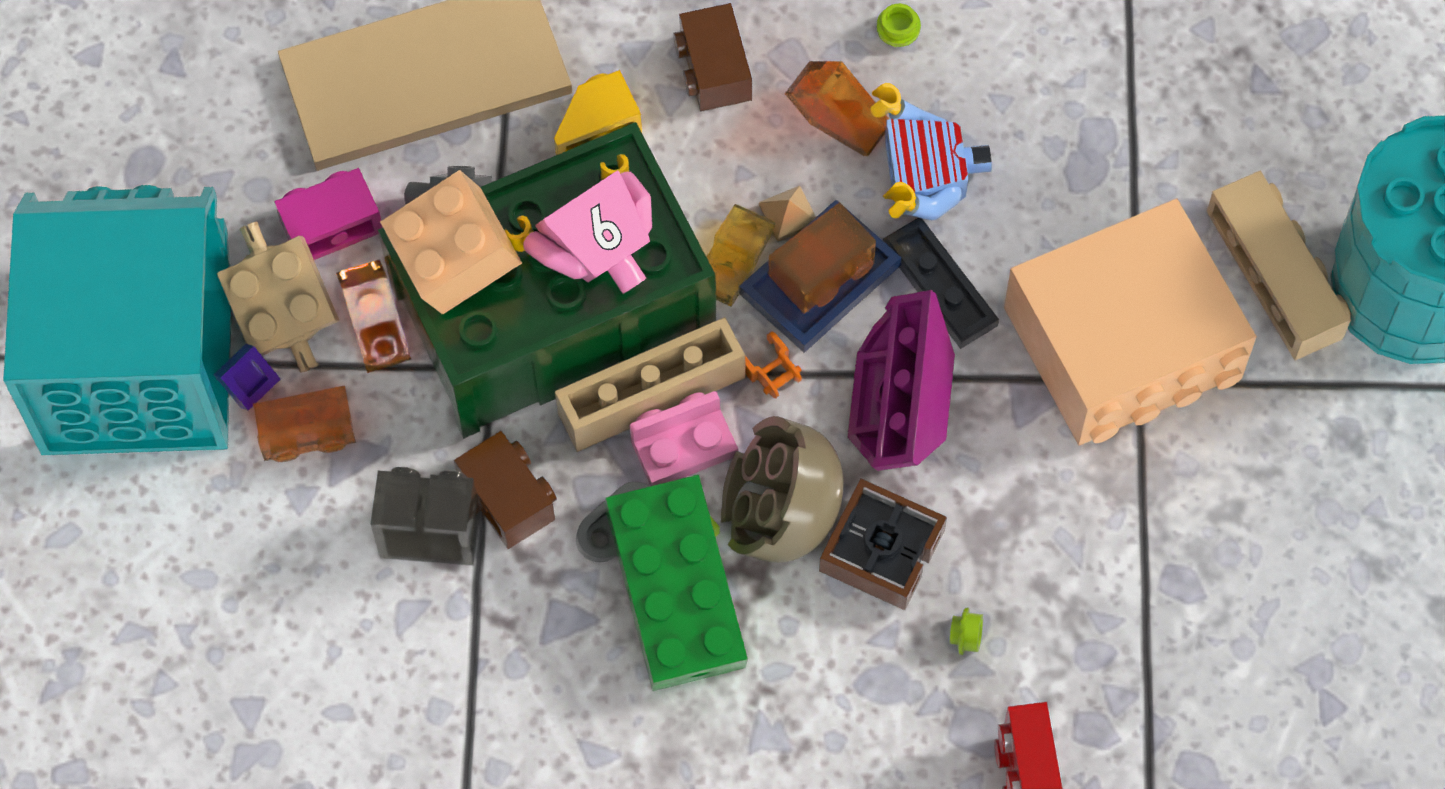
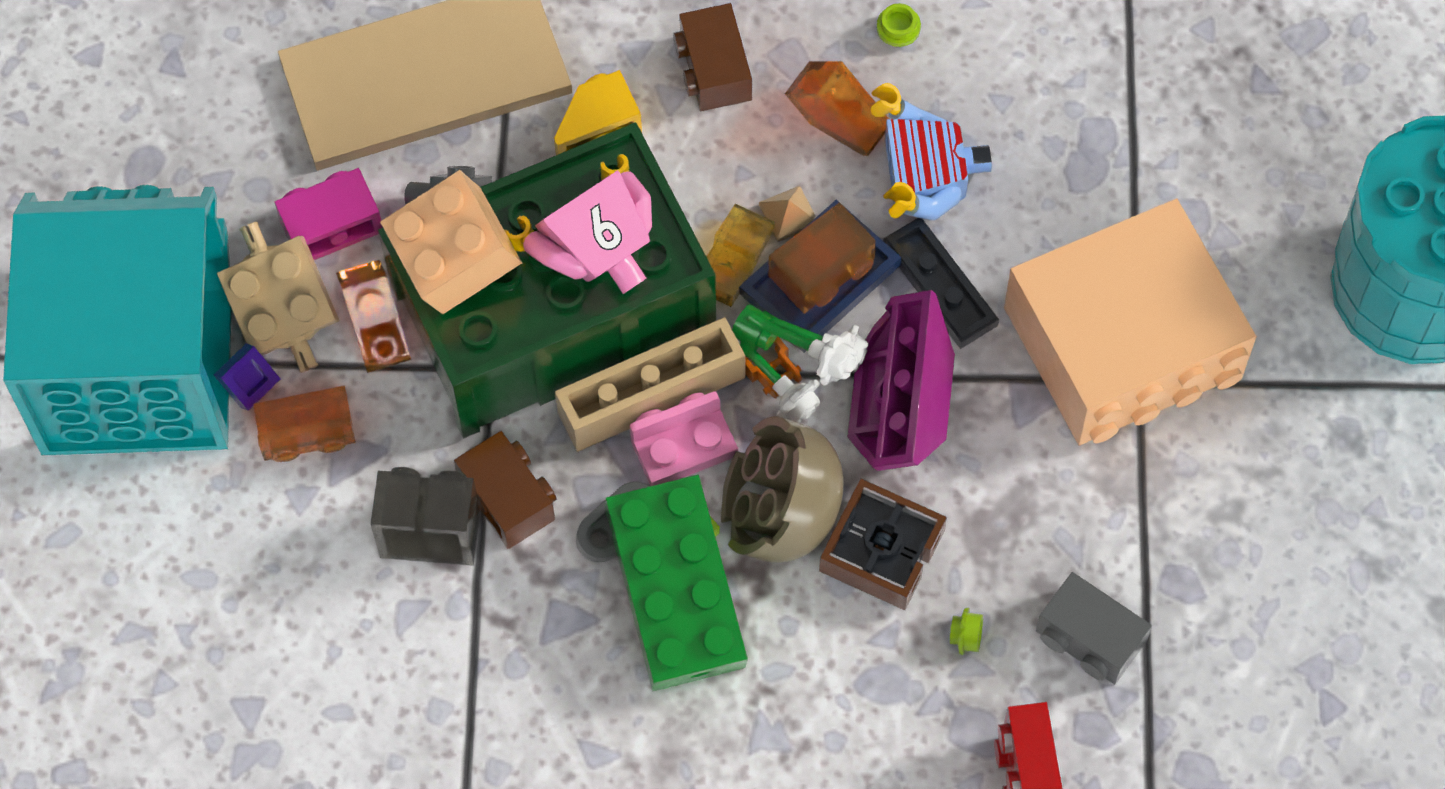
(835, 356): none -> plant
(1092, 629): none -> dark grey brick
(1279, 265): tan brick -> none

